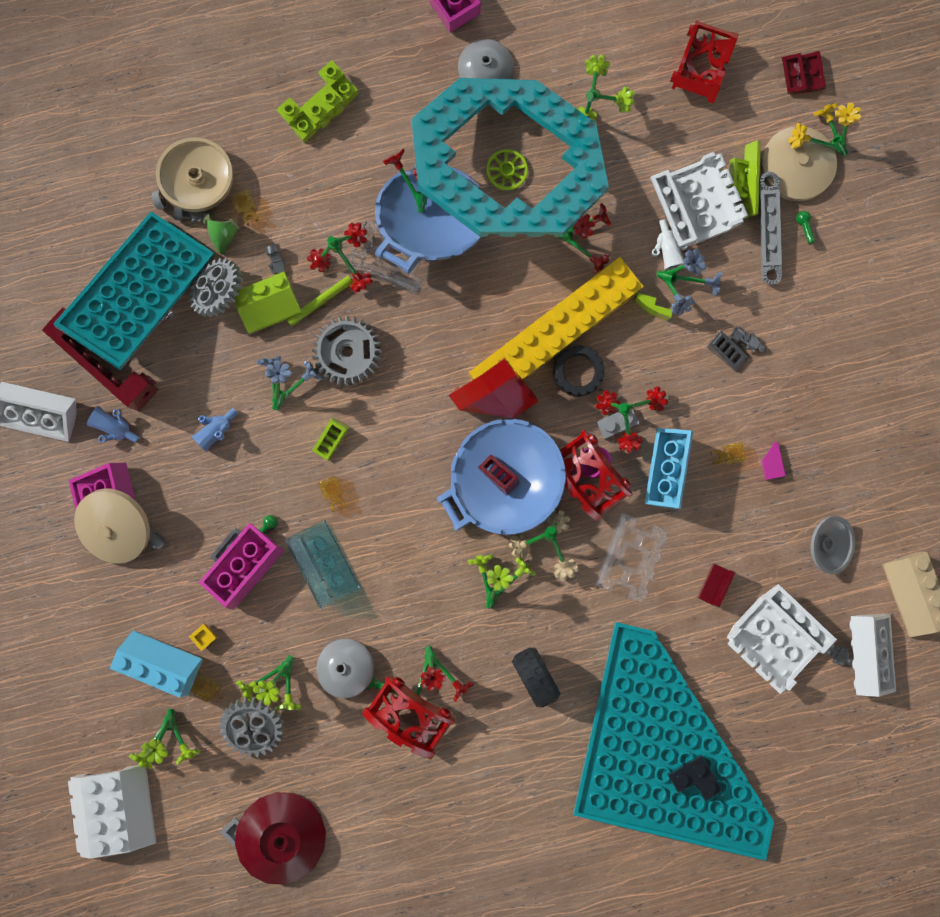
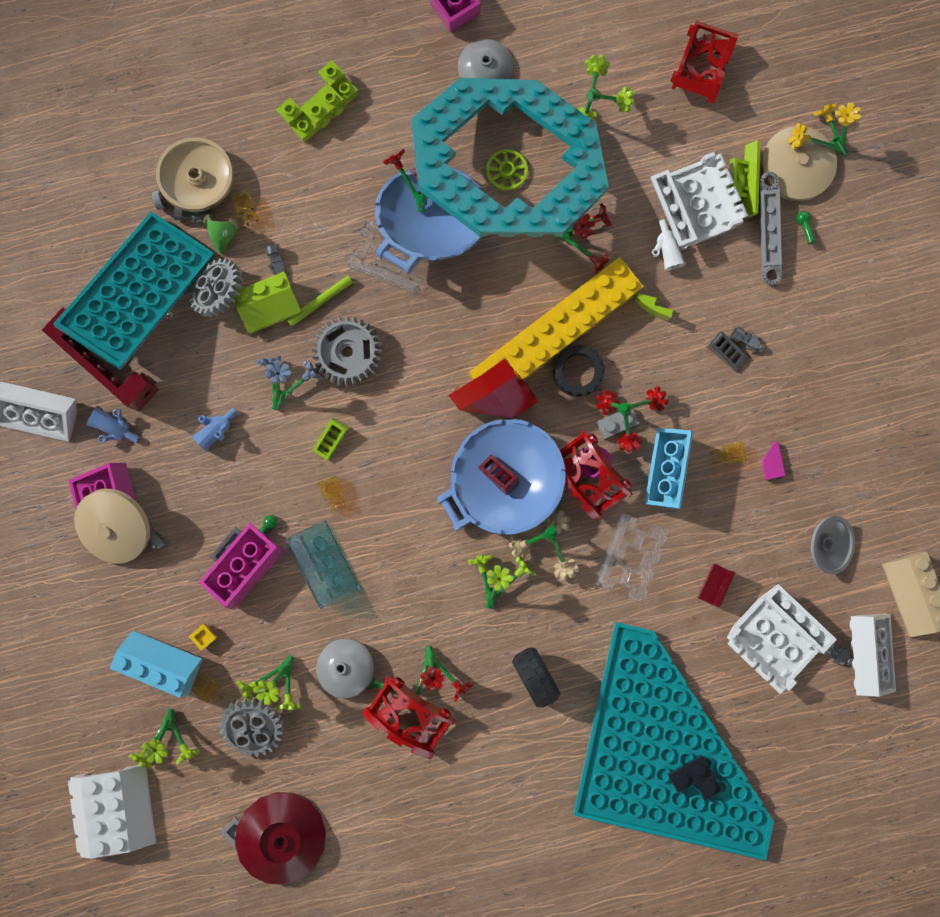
(354, 236): red plant -> none
(694, 264): sand blue plant -> none
(803, 73): dark red slope -> none

